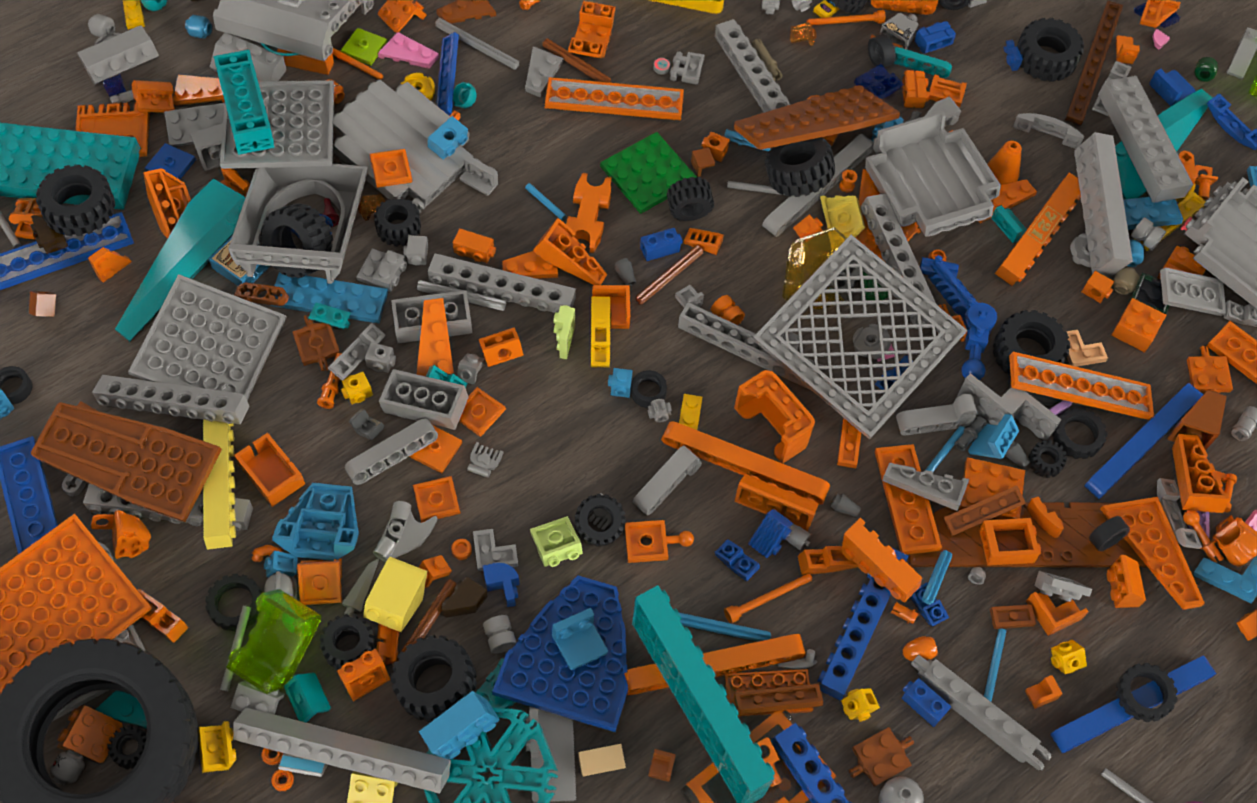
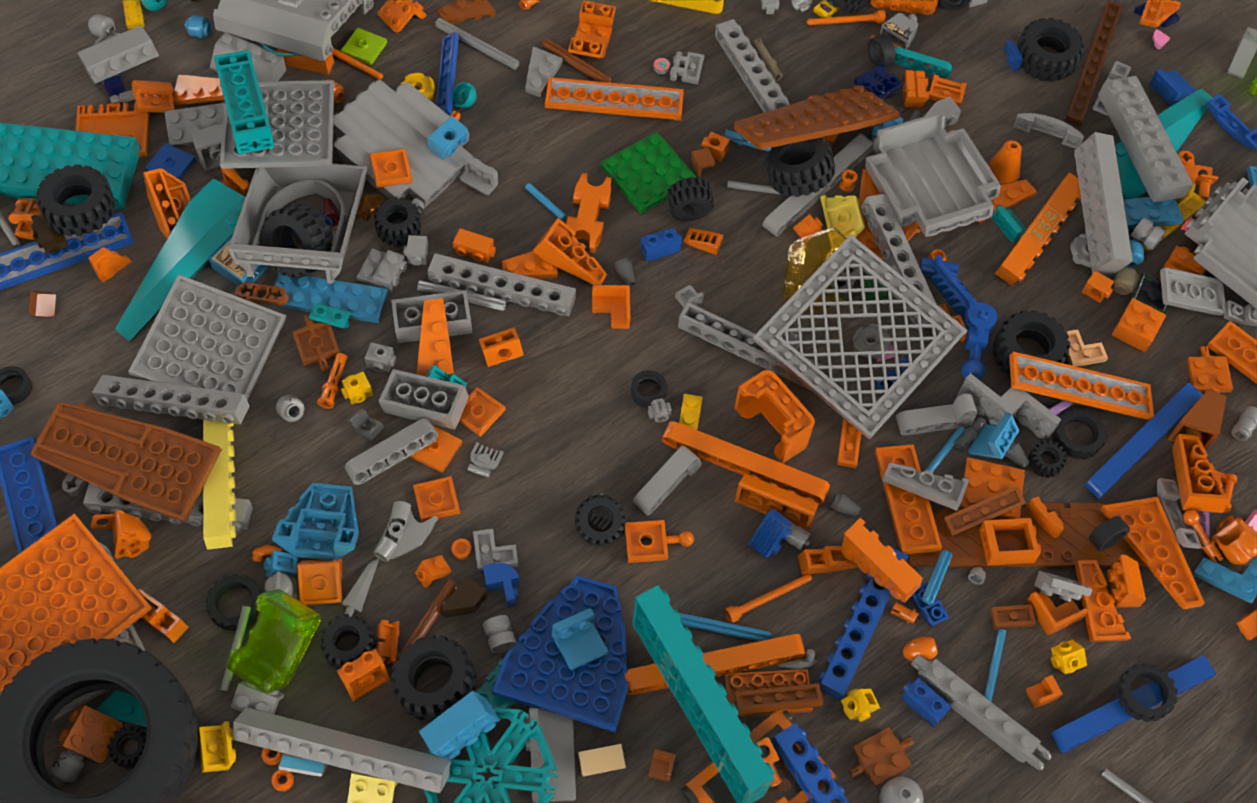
(270, 470): orange piece -> none
(290, 408): none -> light grey head
(306, 696): teal panel -> none
(356, 352): light grey slope -> none
(395, 594): light yellow slope -> none
(408, 50): bright pink wing -> none
(469, 367): light grey bracket -> none
(556, 542): yellowish green plate -> none
(564, 329): yellowish green plate -> none
(600, 332): yellow slope -> none
(620, 382): dark azure brick -> none
(669, 274): dark orange axle -> none
(726, 309): orange wheel -> none
(736, 560): blue slope -> none
(803, 32): clear orange bracket -> none
(934, 37): blue brick -> none
(1102, 619): none -> orange wing
(1125, 50): orange bracket -> none
(1206, 69): dark green head -> none

